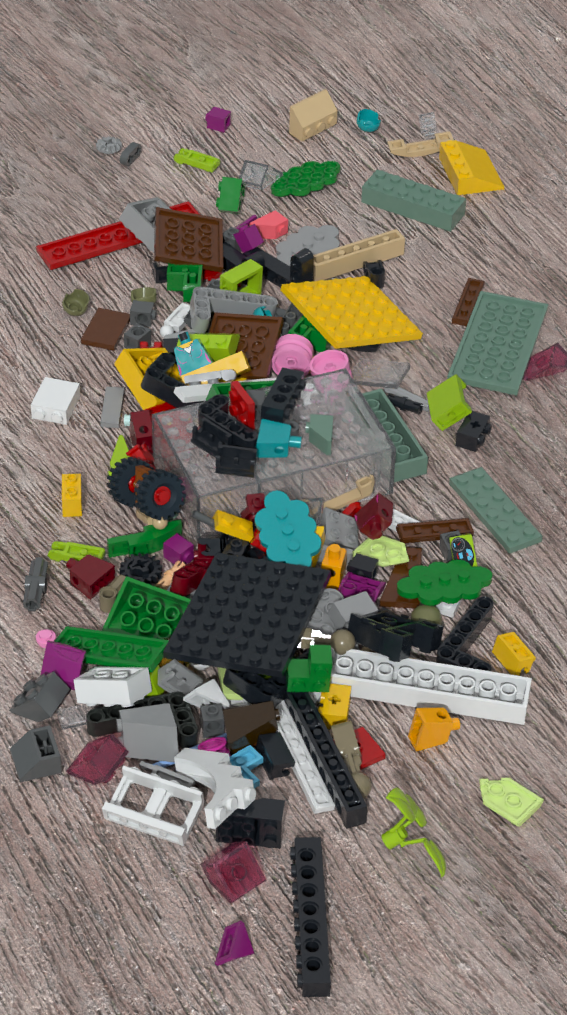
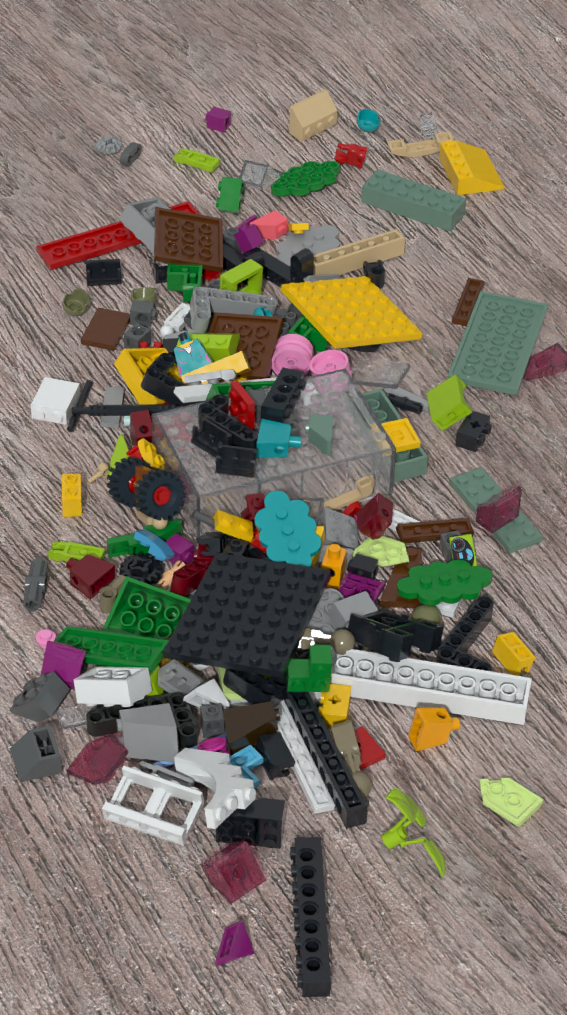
(82, 399): none -> black bar
(102, 468): none -> tan hand
(103, 272): none -> black hinge
(121, 410): none -> black axle
(149, 454): none -> yellow slope
(157, 546): none -> dark azure slope
(298, 228): none -> yellow plate
(312, 278): none -> light grey axle
(354, 156): none -> red animal
(402, 434): none -> yellow plate
(499, 509): none -> clear pink slope

